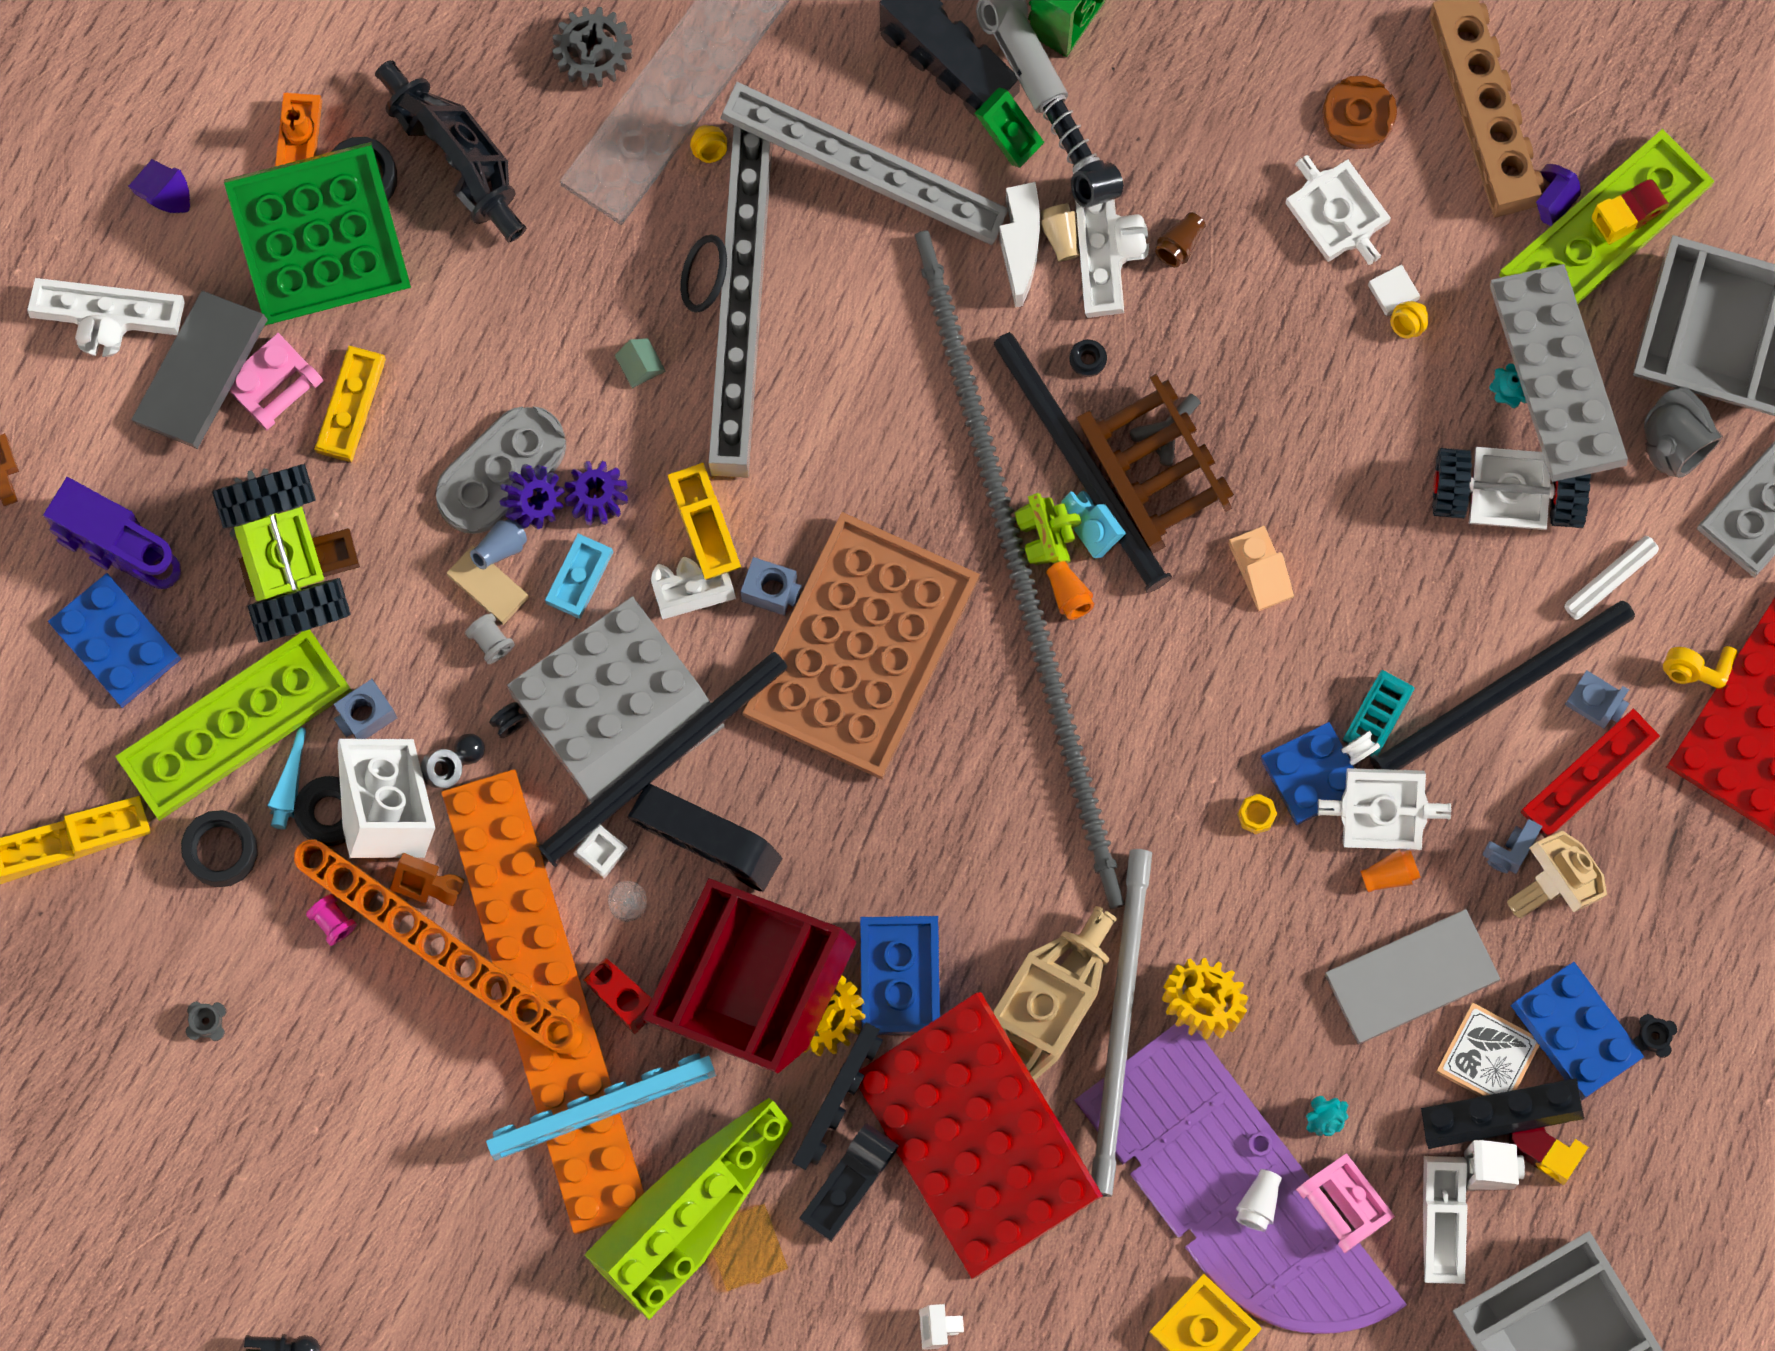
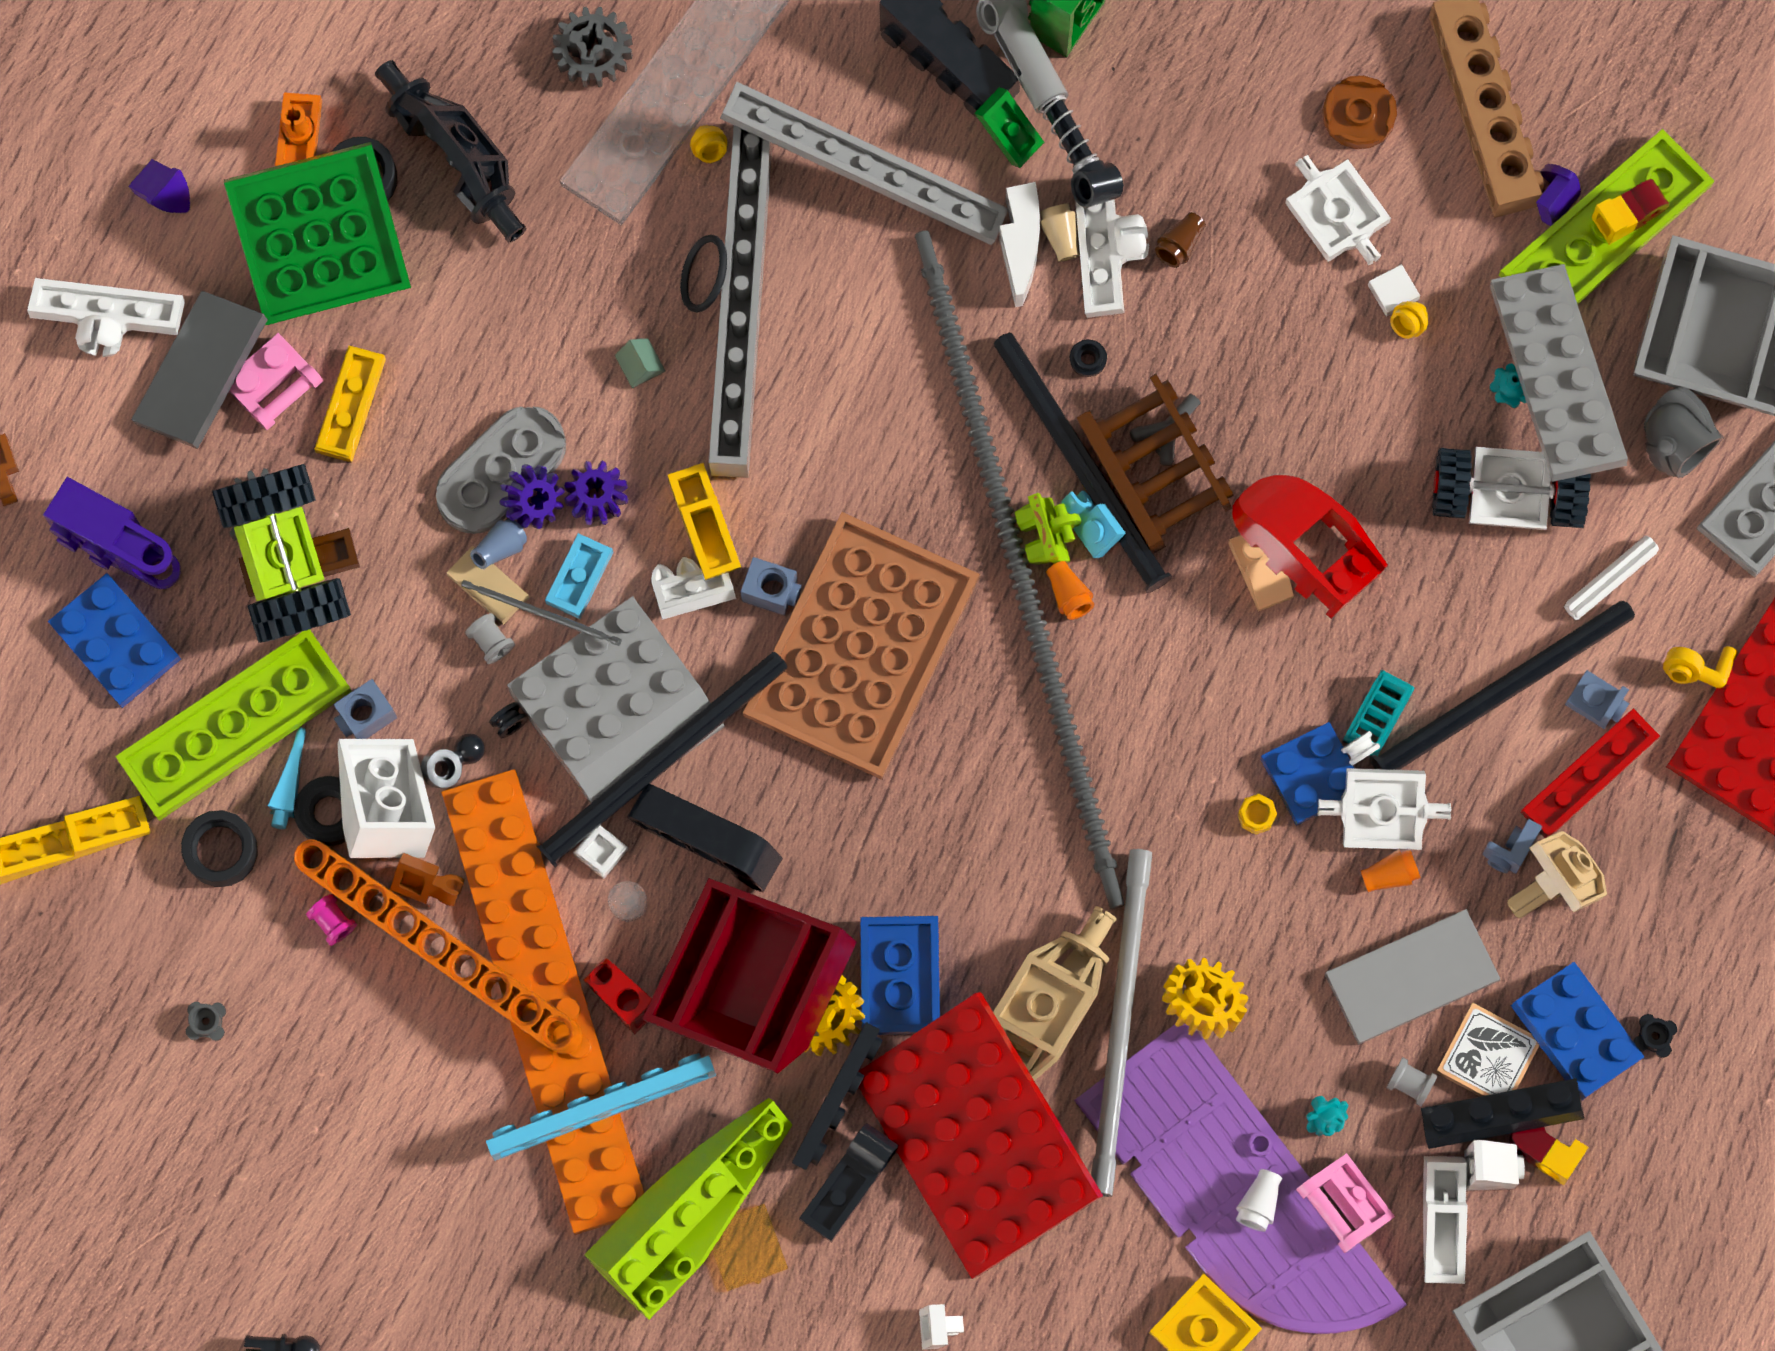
(542, 613): none -> dark grey piece
(1285, 507): none -> red slope
(1411, 1081): none -> light grey bush

